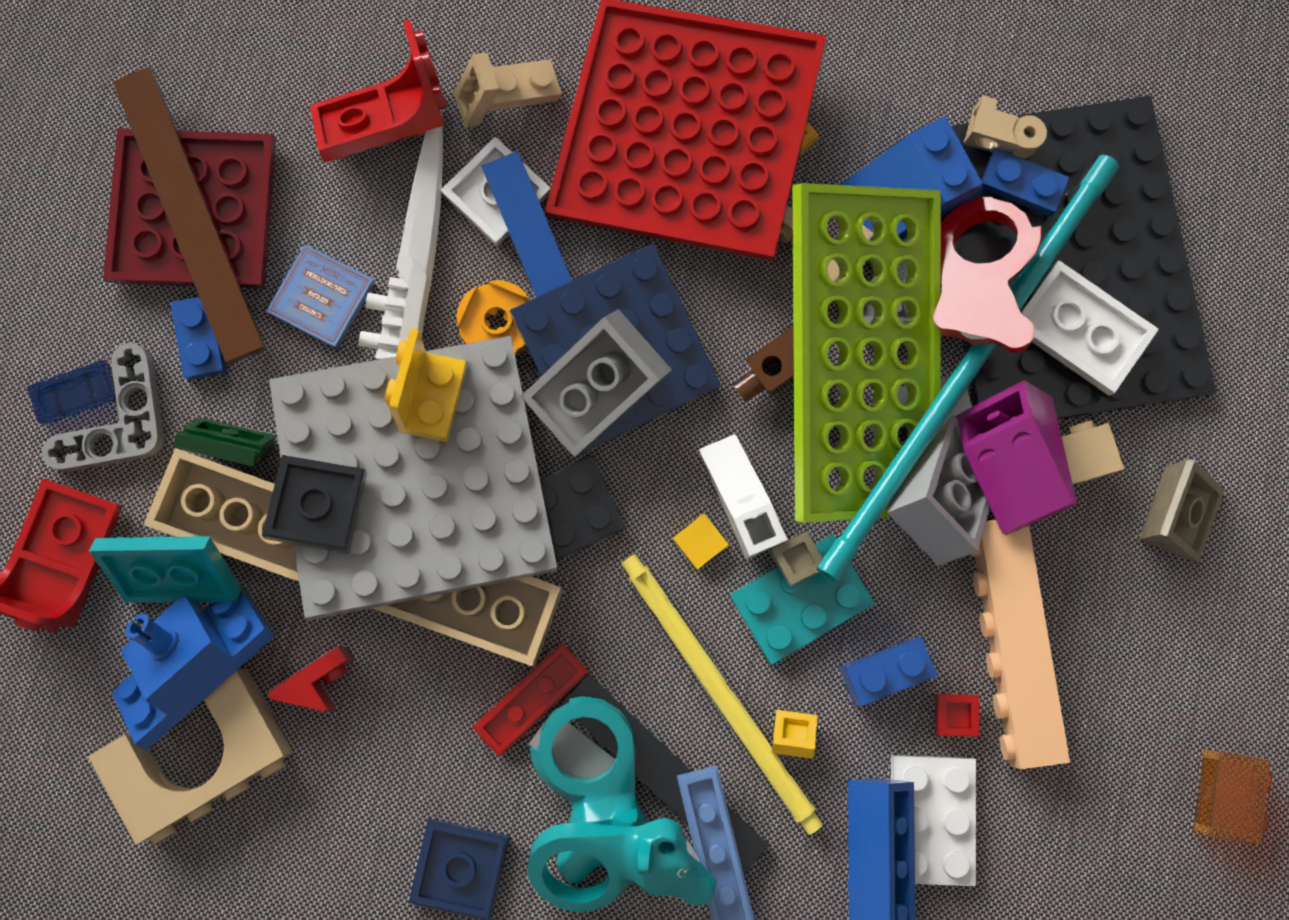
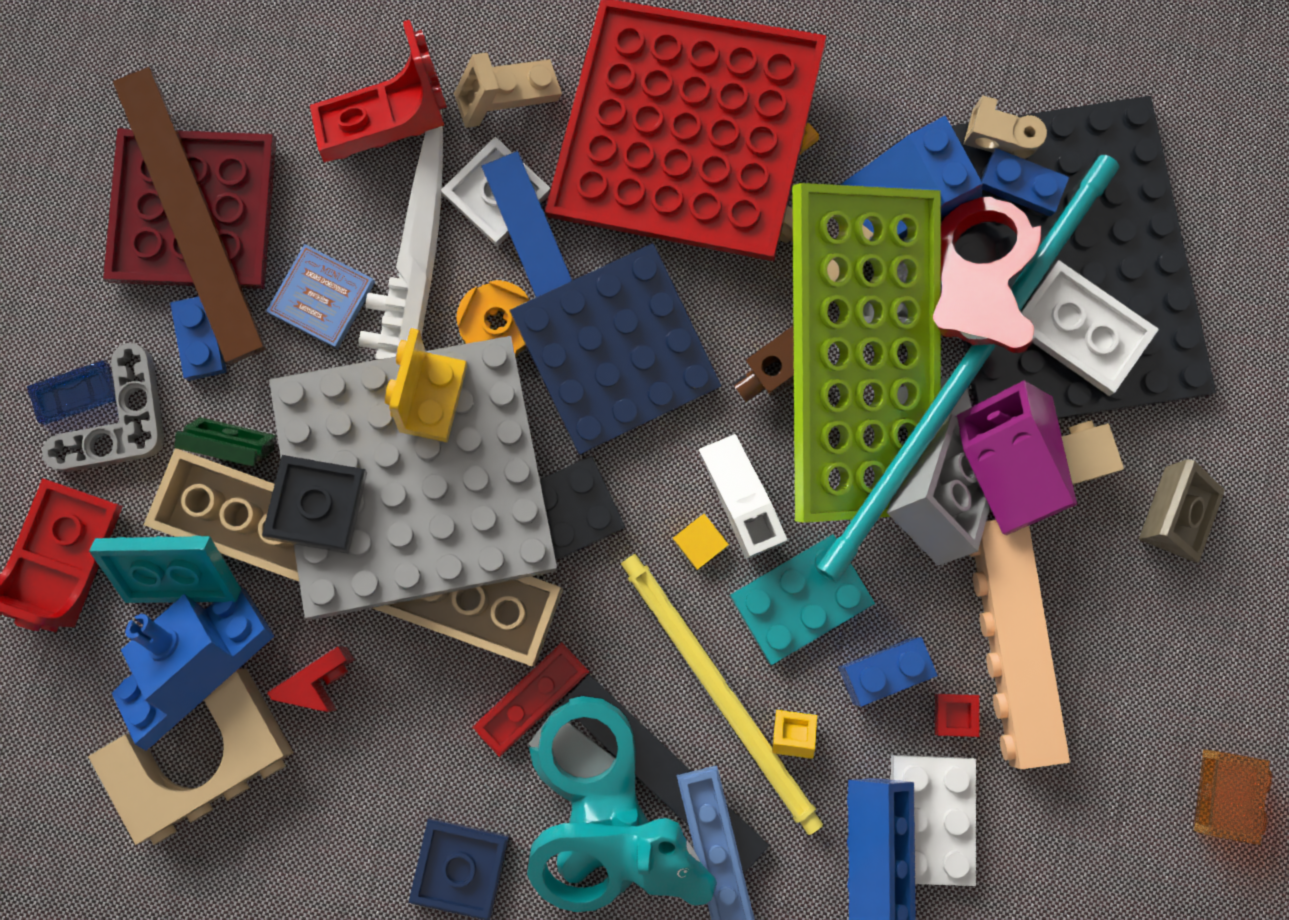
(596, 382): light grey slope -> none
(797, 559): dark tan plate -> none

